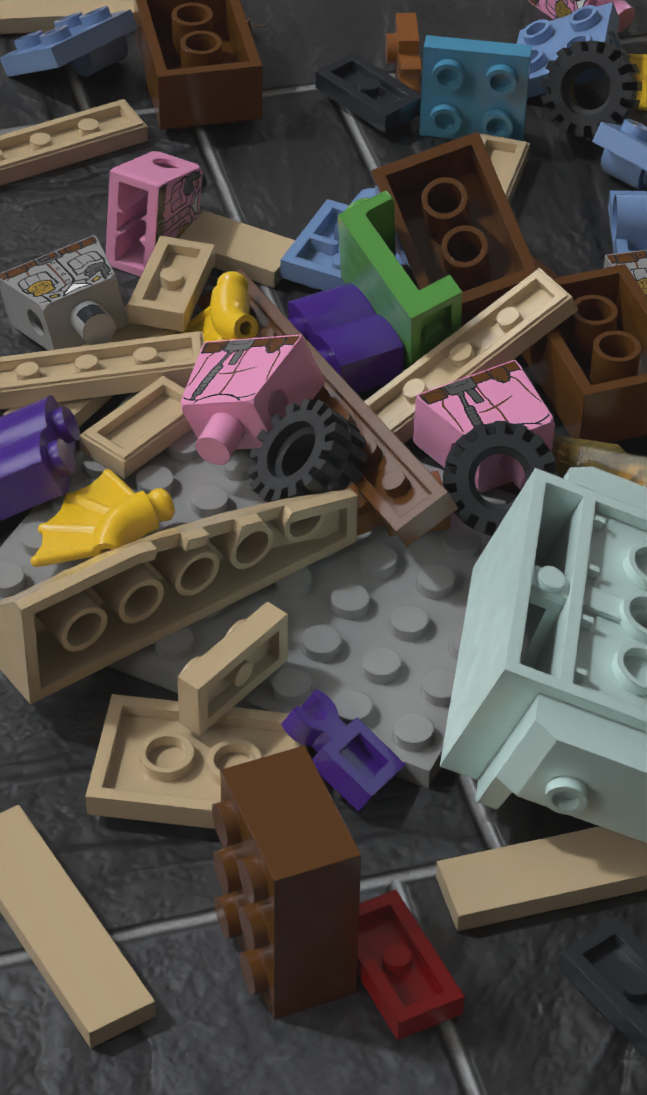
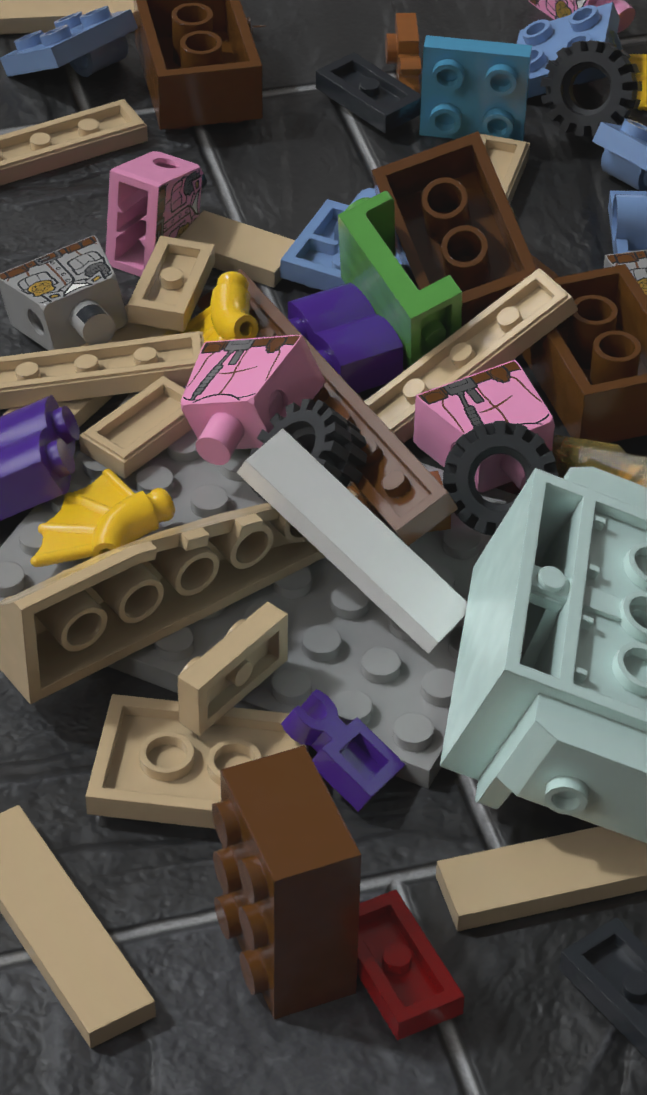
(354, 540): none -> white tile

